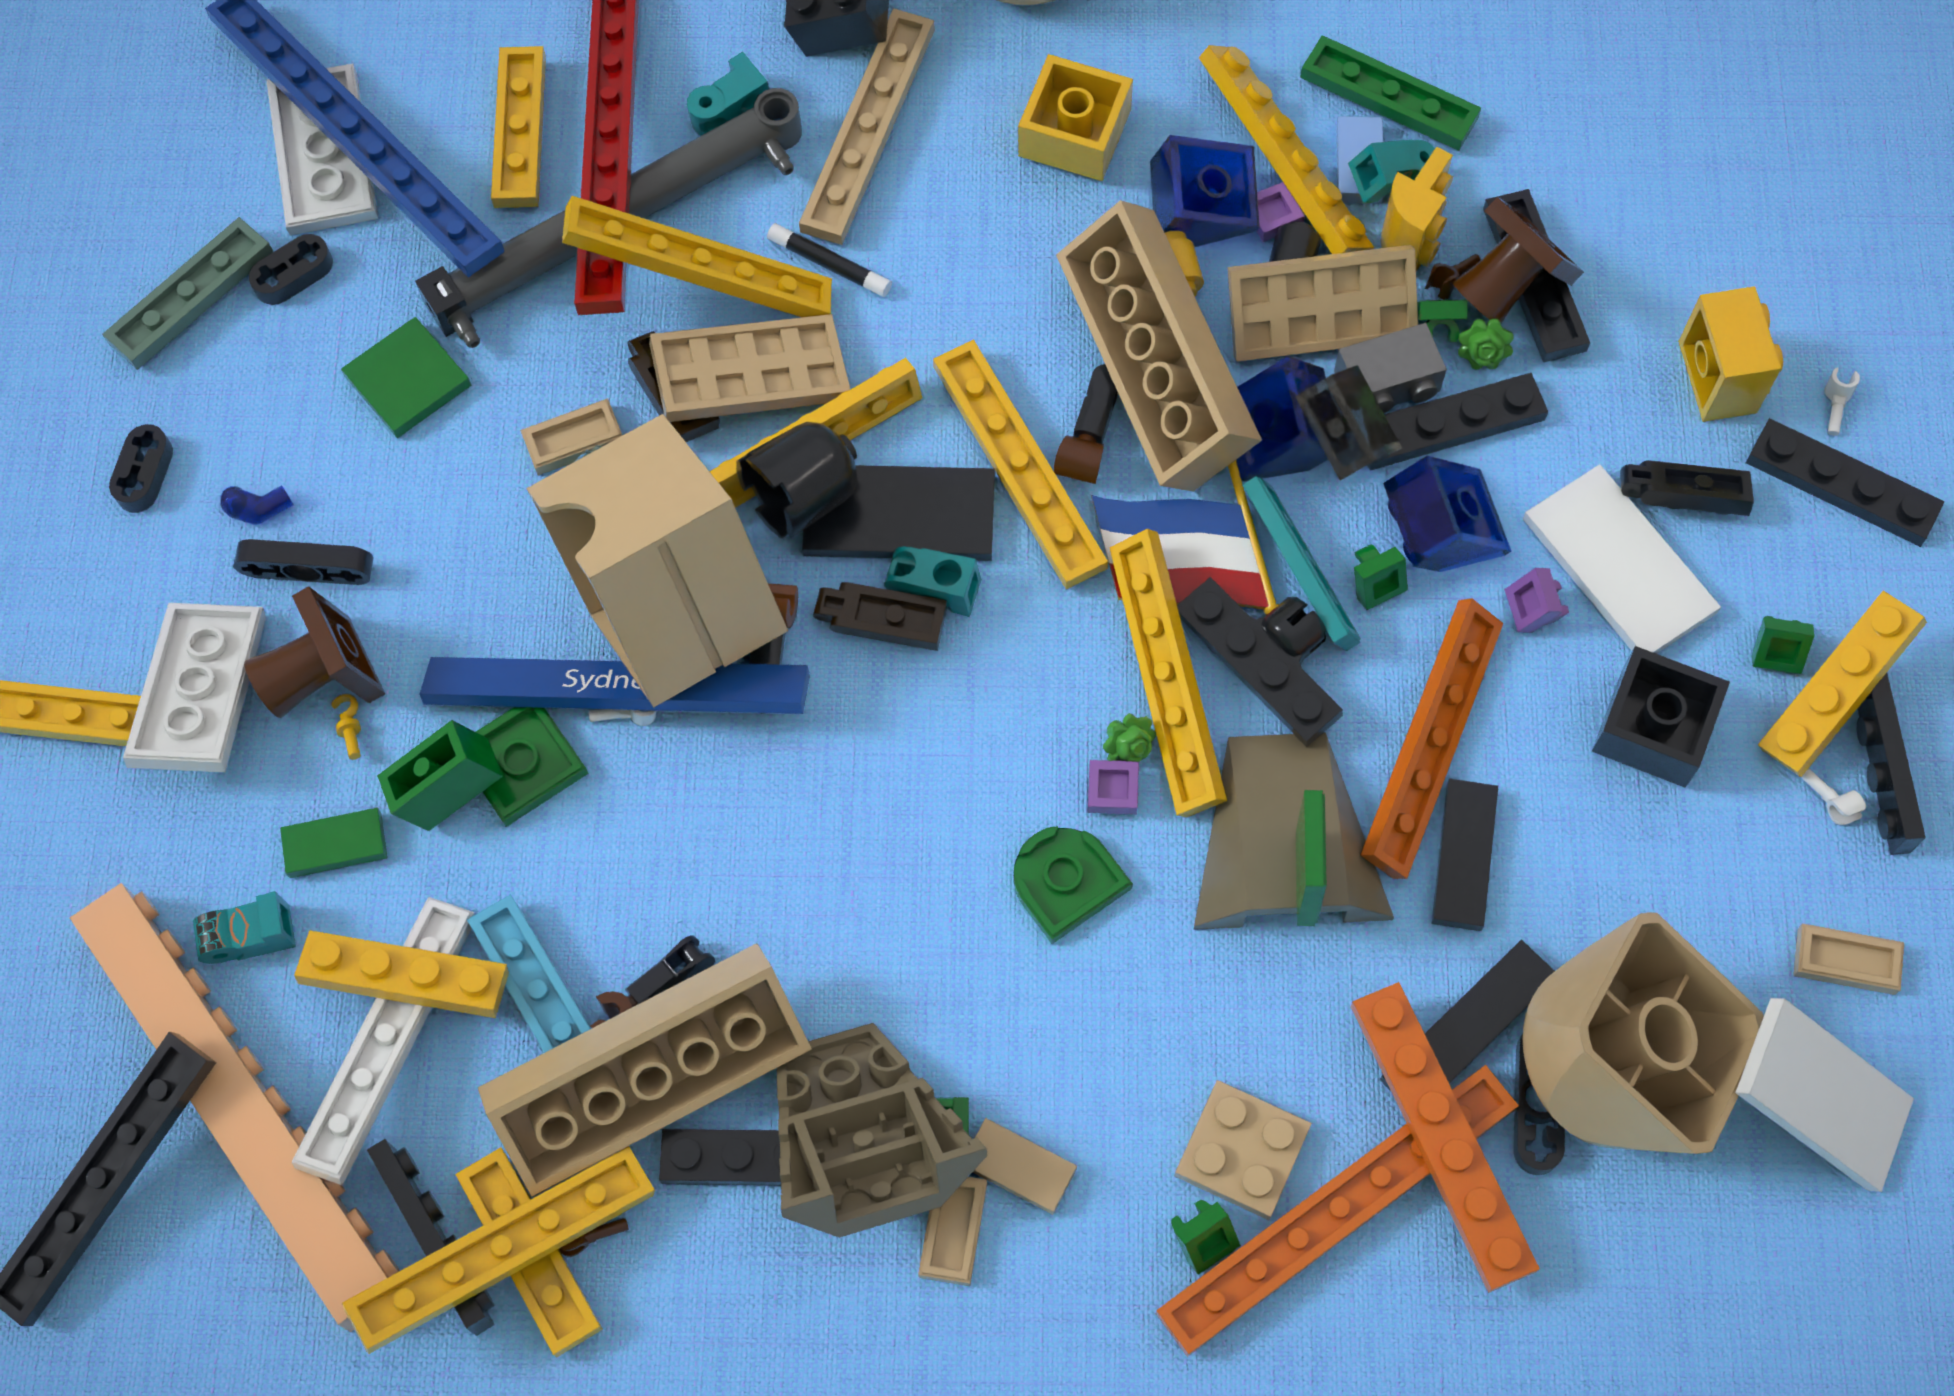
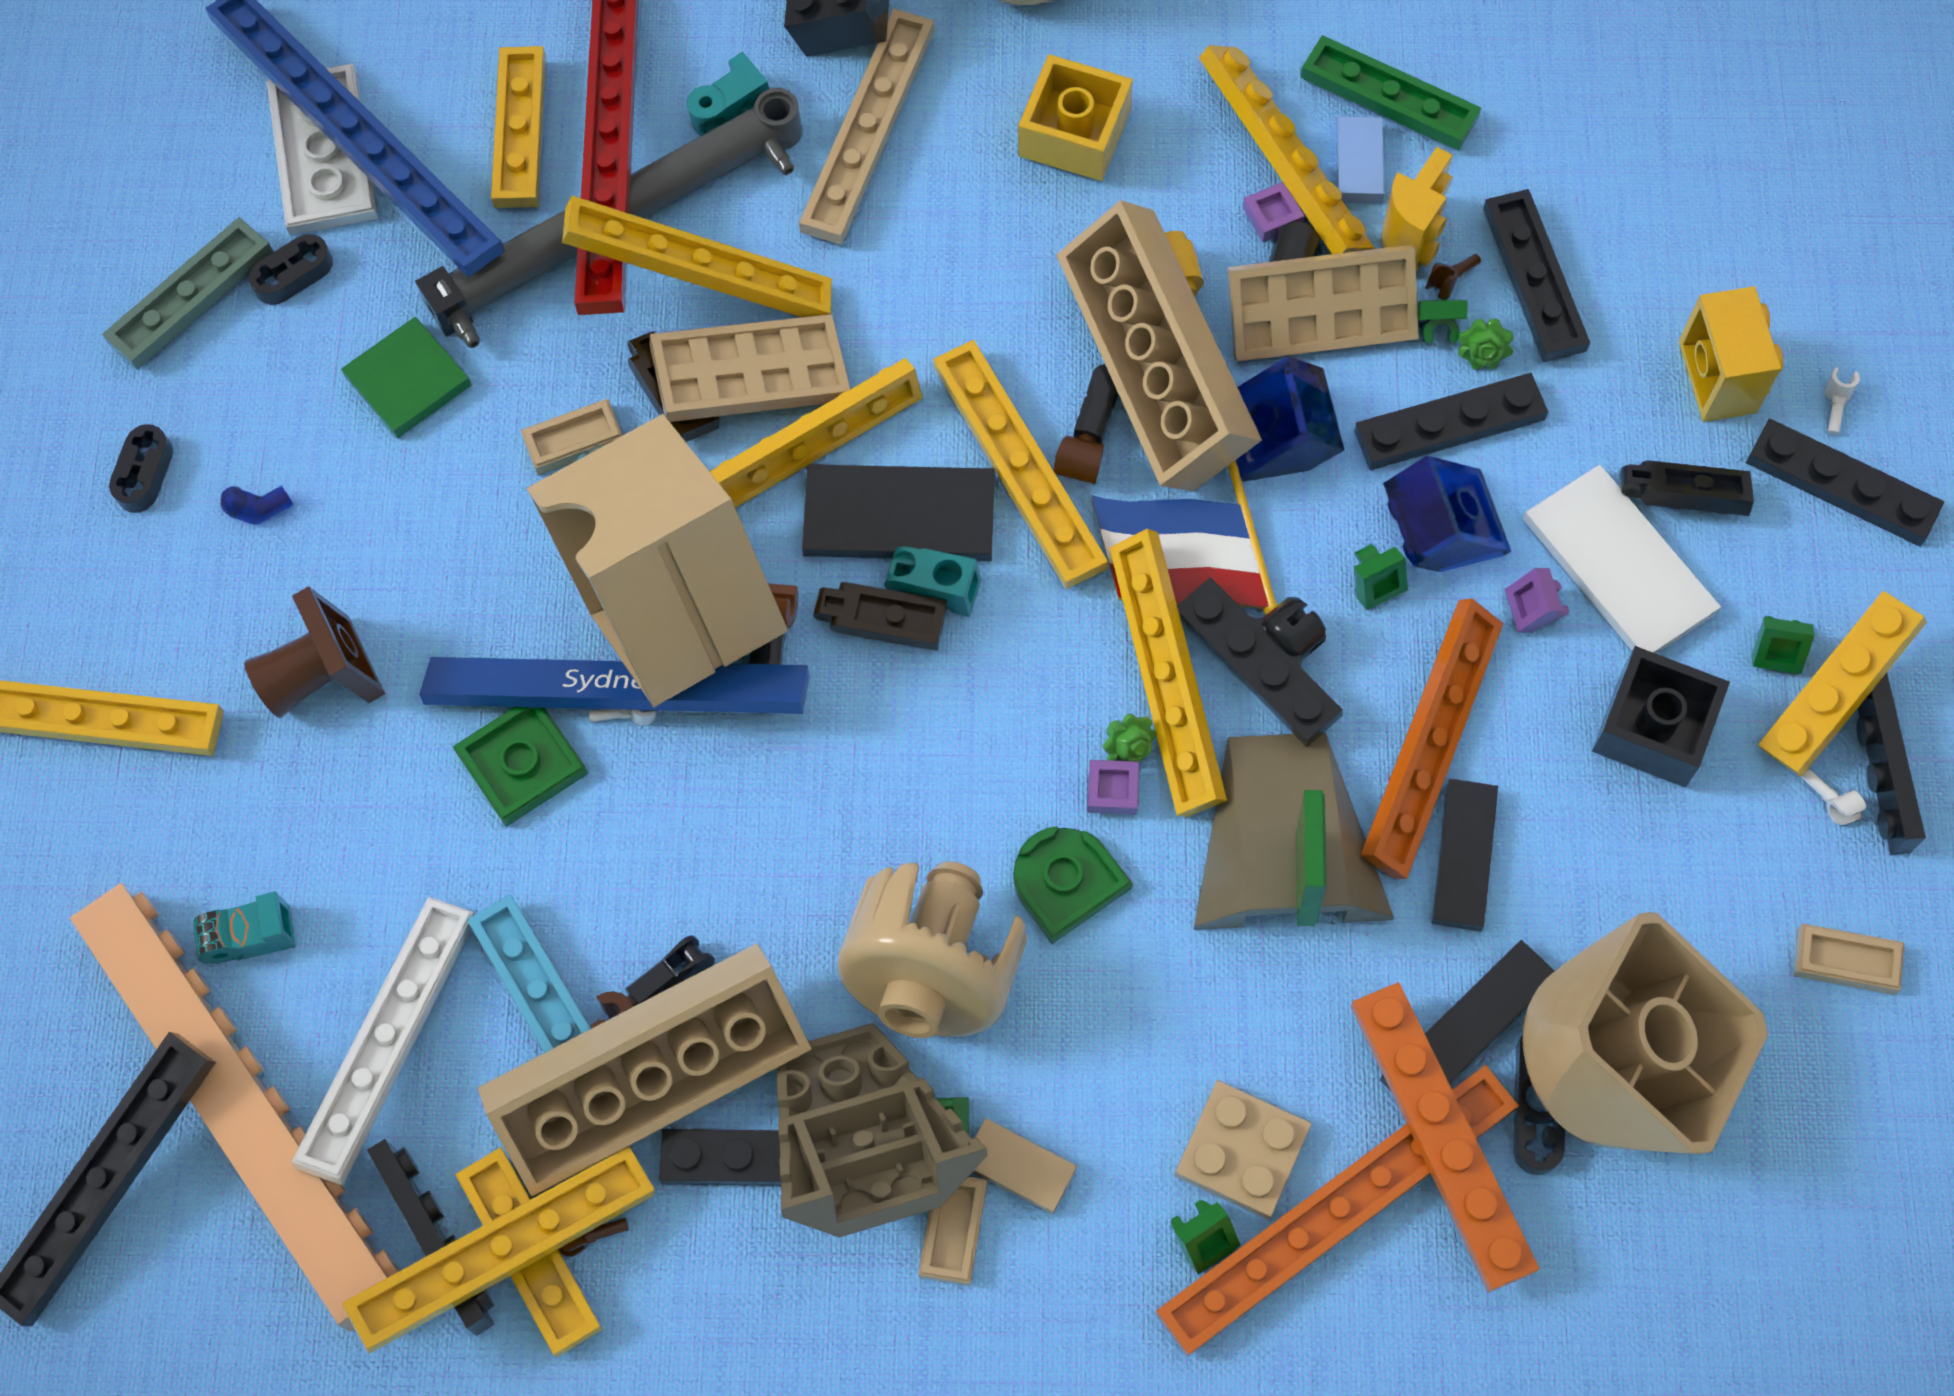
(195, 688): white tile -> none
(303, 562): black beam -> none
(333, 842): green tile -> none
(348, 726): yellow hand -> none
(402, 974): yellow plate -> none
(439, 775): green brick -> none
(799, 476): black cylinder -> none
(829, 259): black bar -> none
(920, 969): none -> tan piece
(1205, 189): clear blue slope -> none
(1302, 563): teal tile -> none
(1348, 422): clear smoke brick -> none
(1380, 161): teal leg -> none
(1397, 366): flat silver brick -> none
(1513, 264): reddish brown plant -> none
(1825, 1094): white tile -> none

